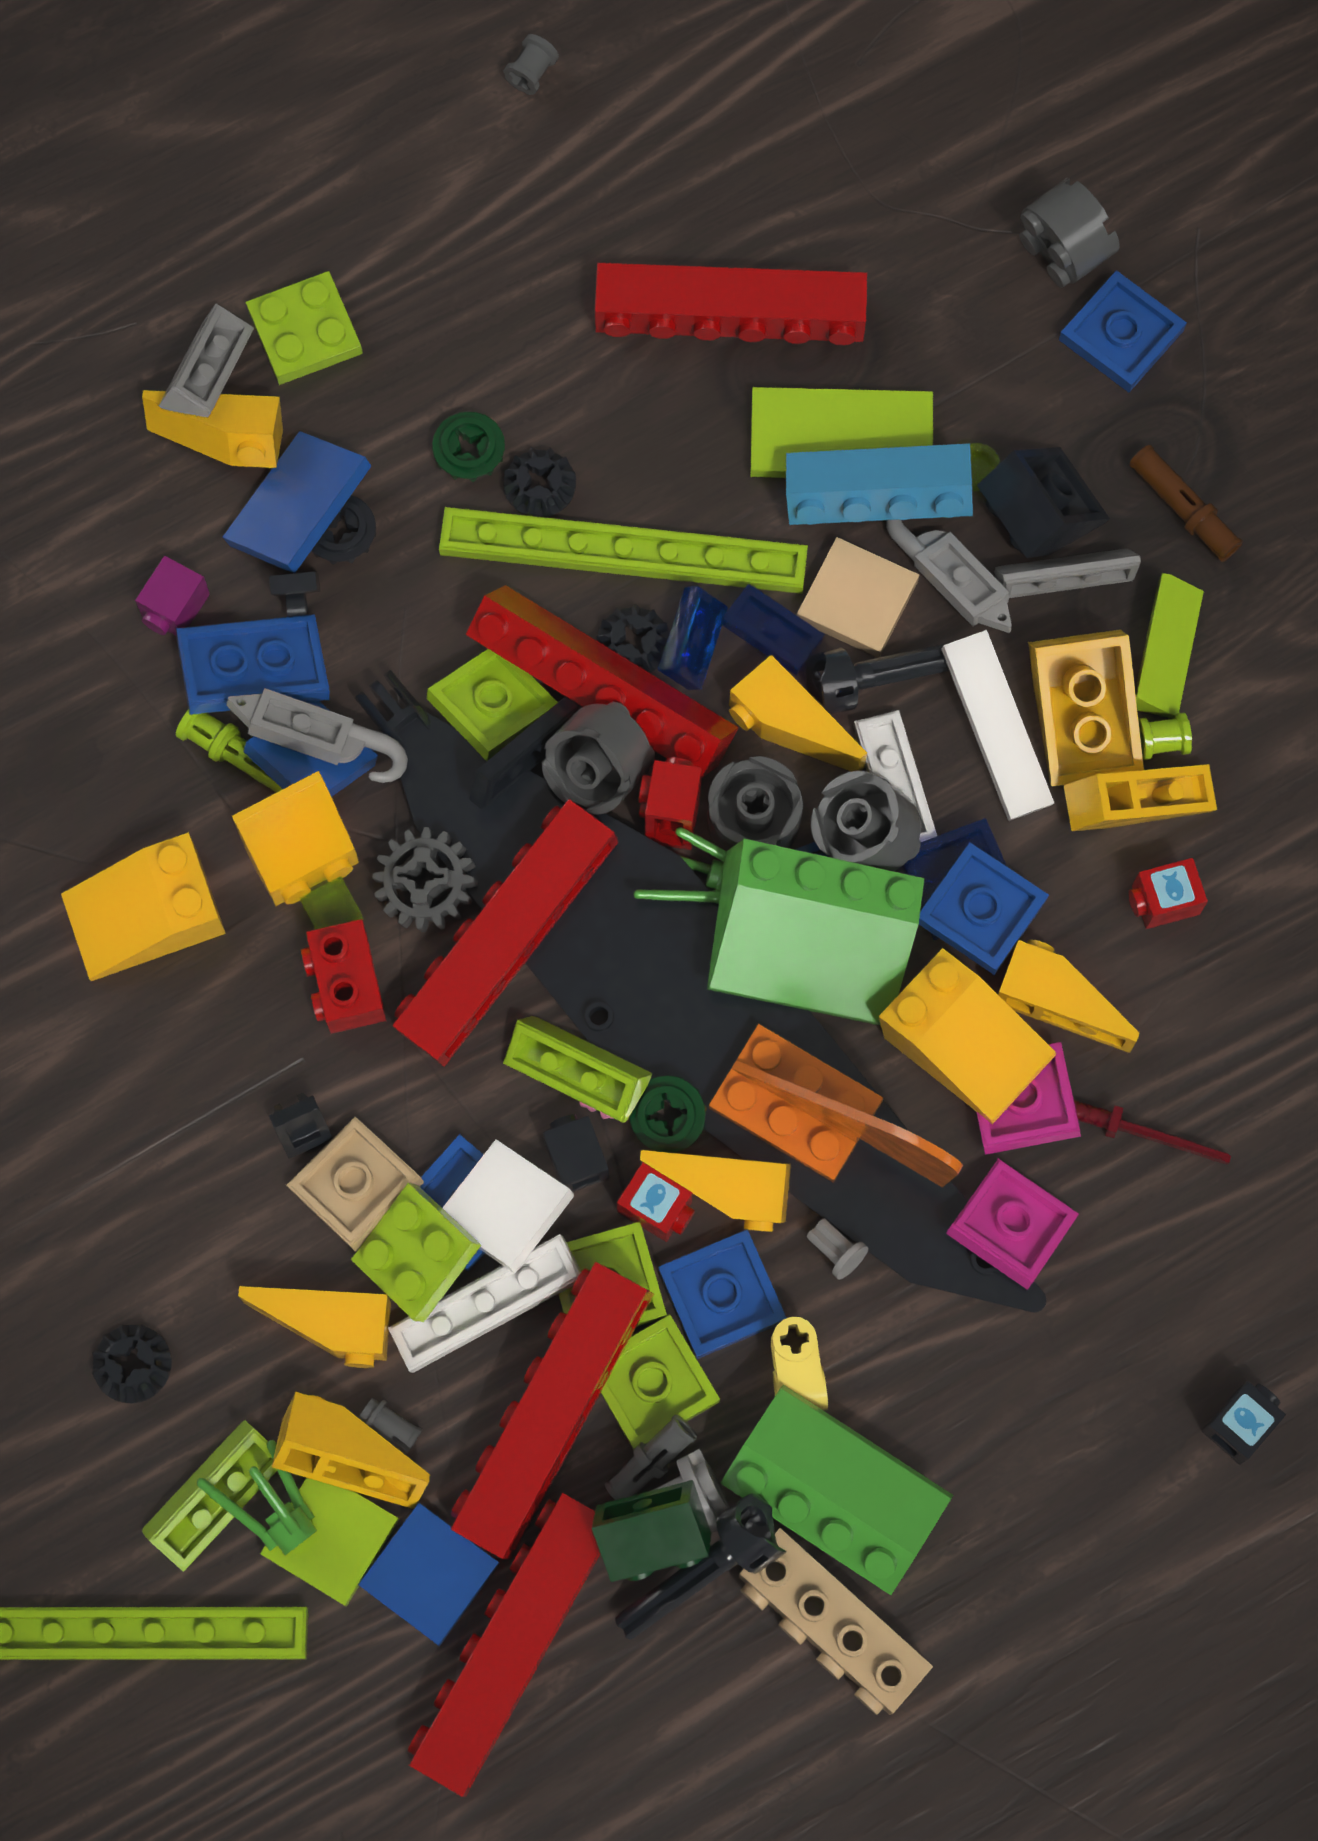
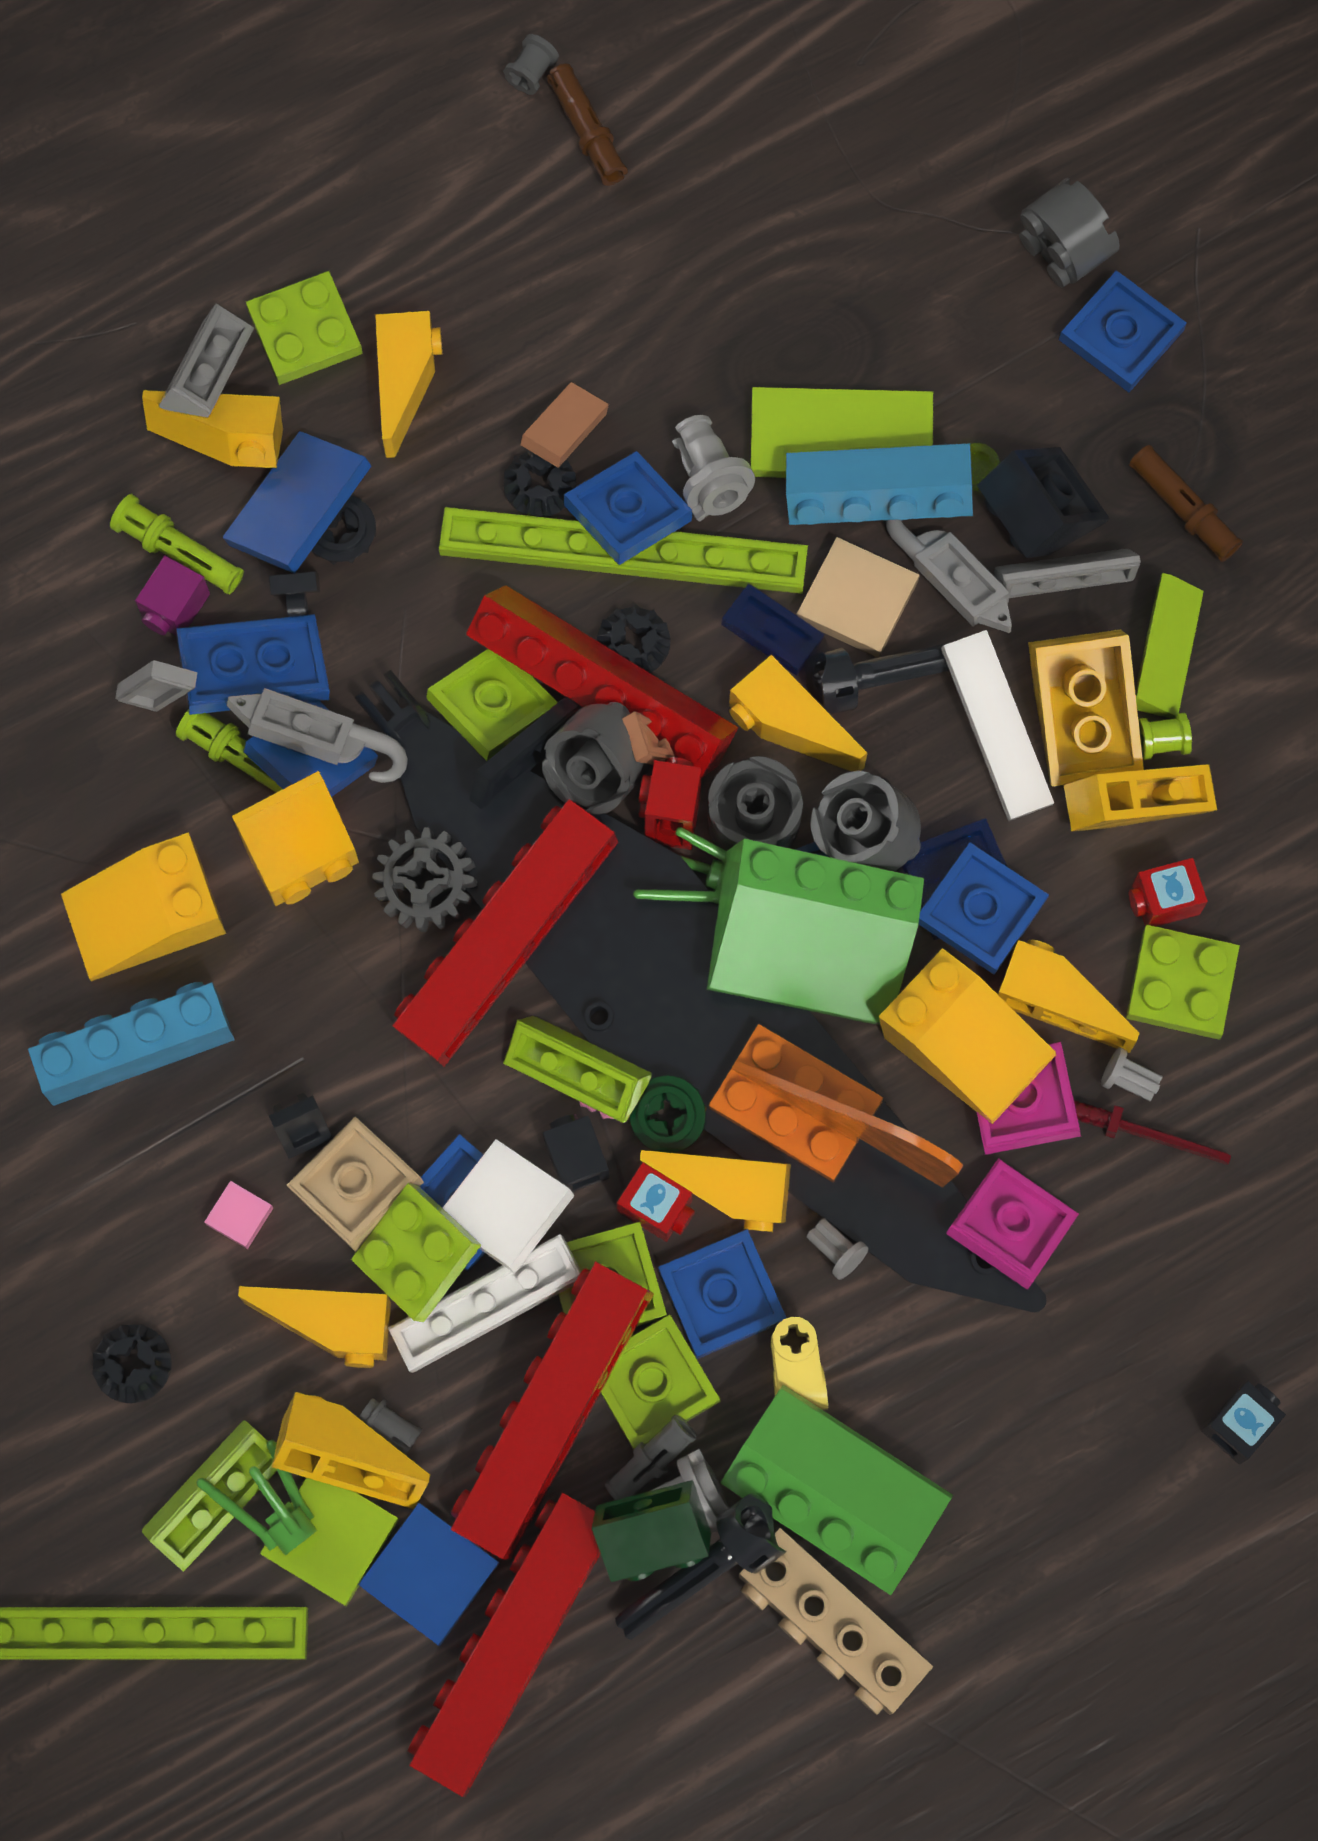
(130, 1043): none -> dark azure brick
(155, 536): none -> lime pin
(156, 685): none -> light grey tile
(239, 1215): none -> bright pink tile
(330, 905): clear neon green tile -> none
(344, 975): red brick -> none
(405, 370): none -> yellow slope
(472, 428): dark green gear -> none
(564, 424): none -> nougat tile
(594, 138): none -> reddish brown pin
(627, 507): none -> blue tile
(644, 742): none -> nougat tile
(692, 638): clear blue plate -> none
(716, 480): none -> light grey piece
(730, 303): red brick -> none
(892, 760): white tile -> none
(1130, 1076): none -> light grey piece
(1182, 982): none -> lime plate

